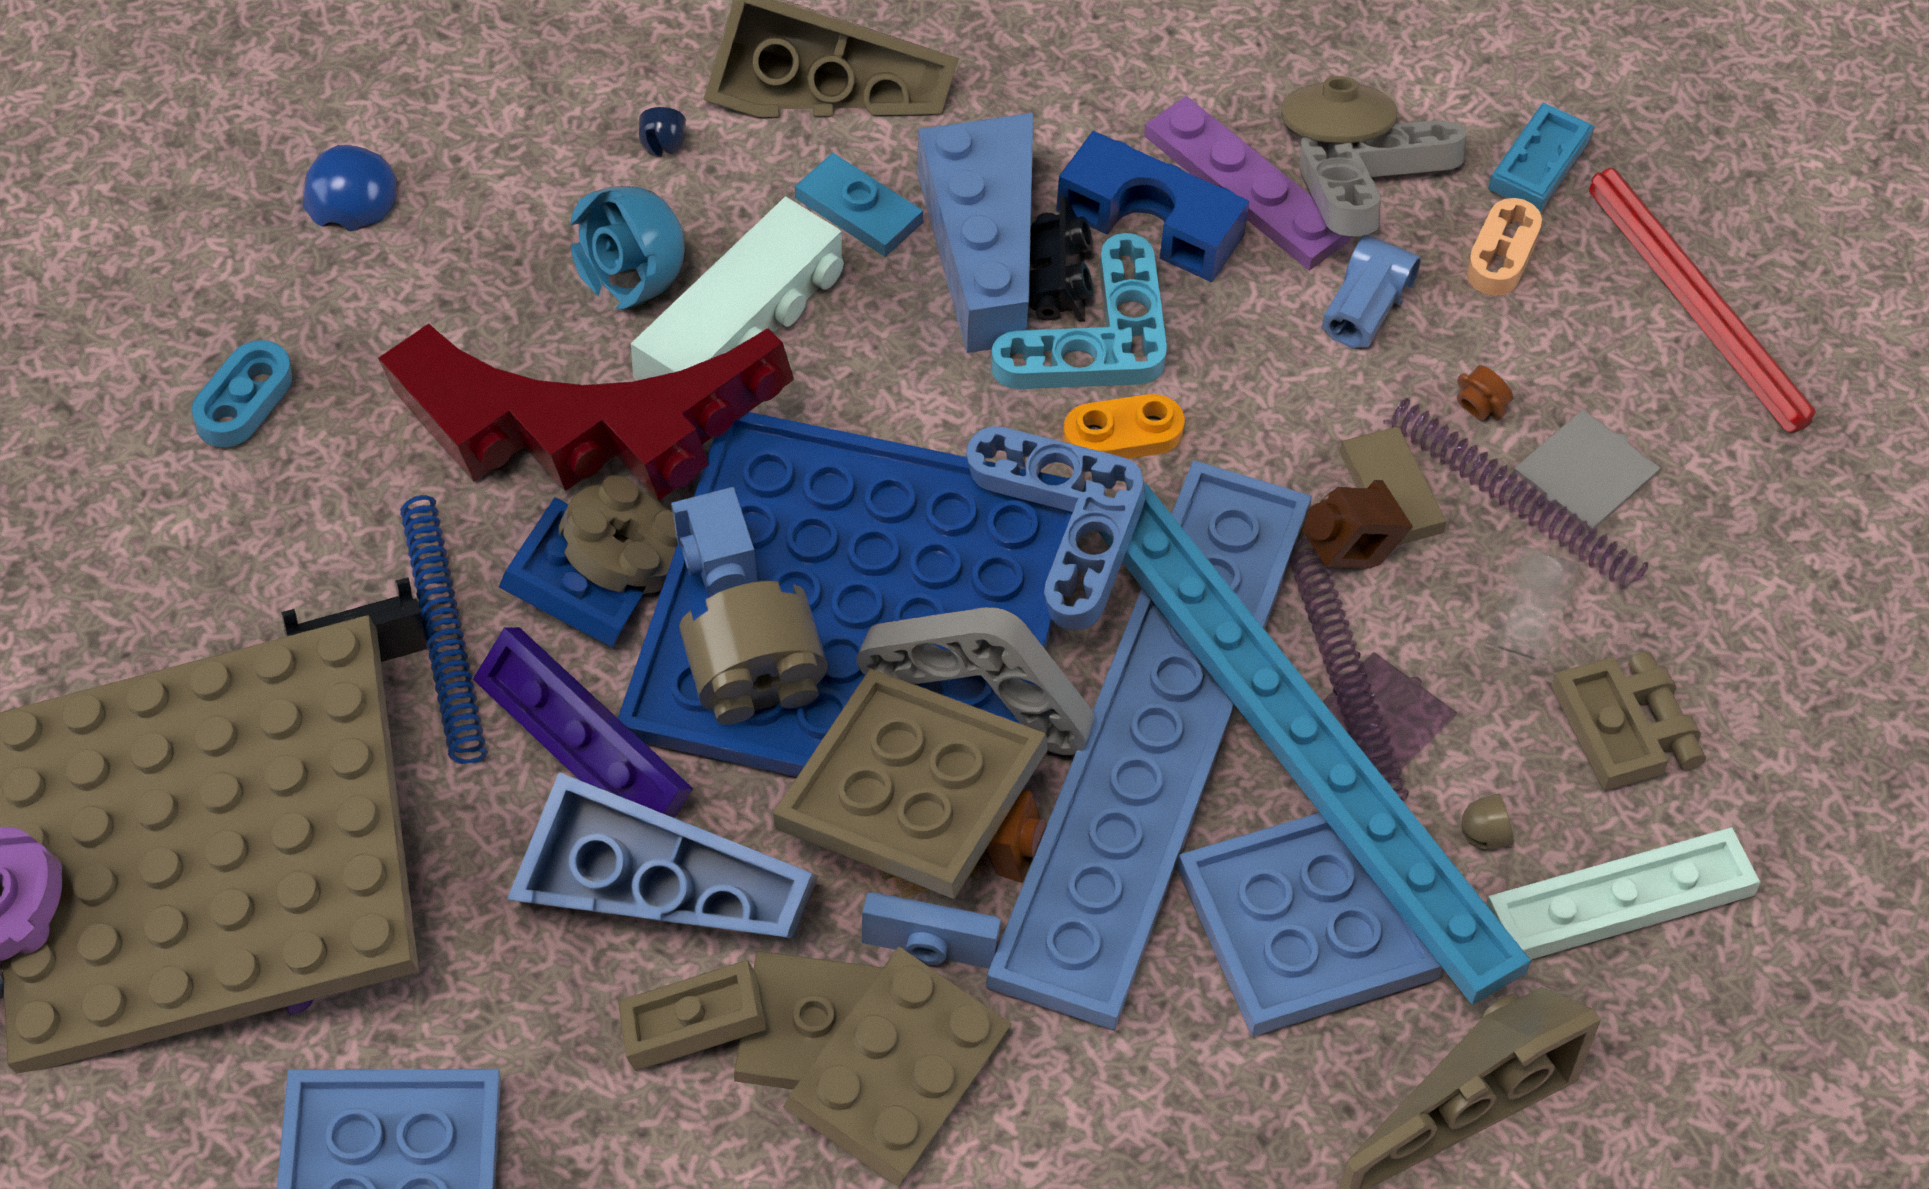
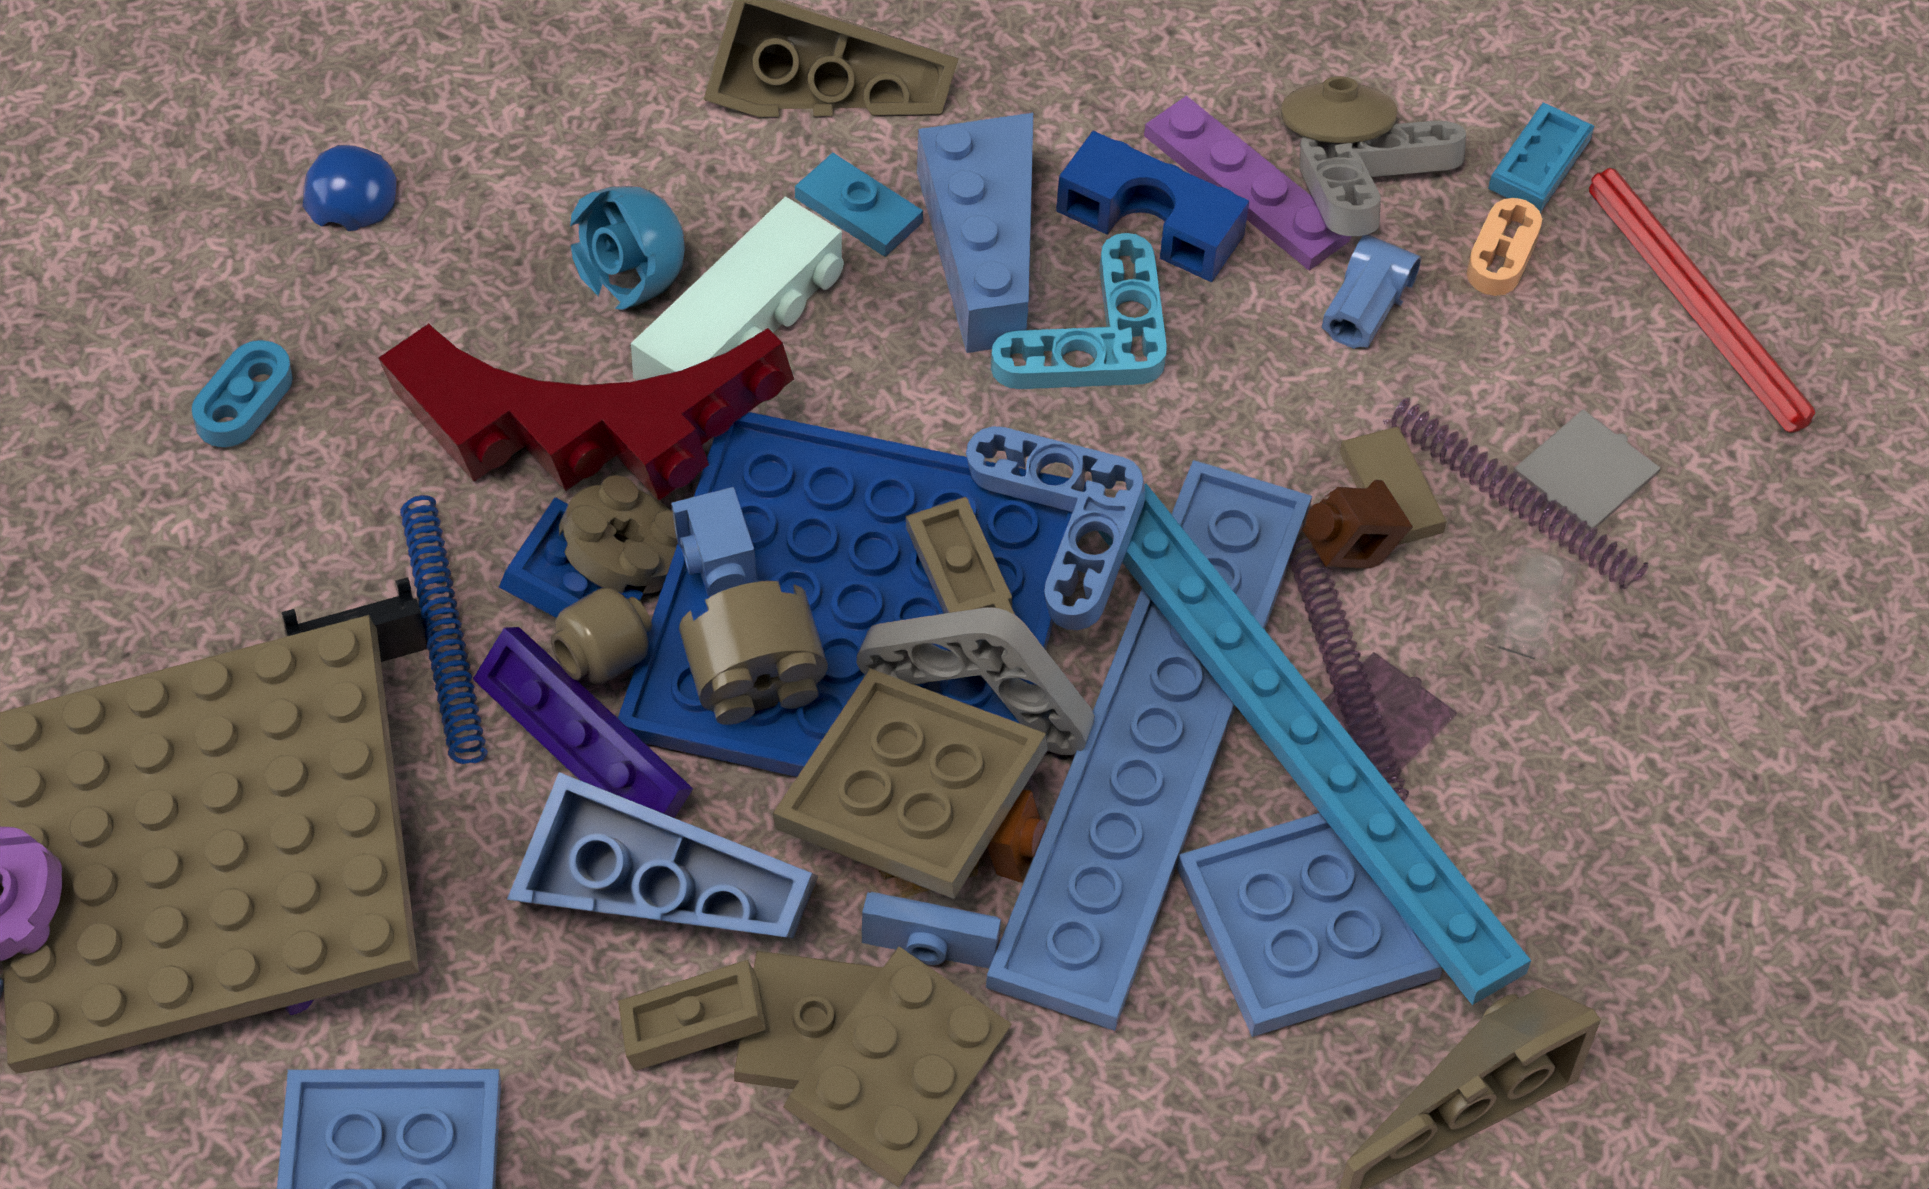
(601, 636): none -> dark tan head
(661, 129): dark blue hinge -> none
(958, 558): none -> dark tan hinge
(1062, 244): black hinge -> none
(1125, 426): light orange plate -> none
(1484, 393): dark orange plate -> none
(1487, 823): dark tan hinge -> none
(1612, 726): dark tan plate -> none
(1626, 894): light aqua plate -> none

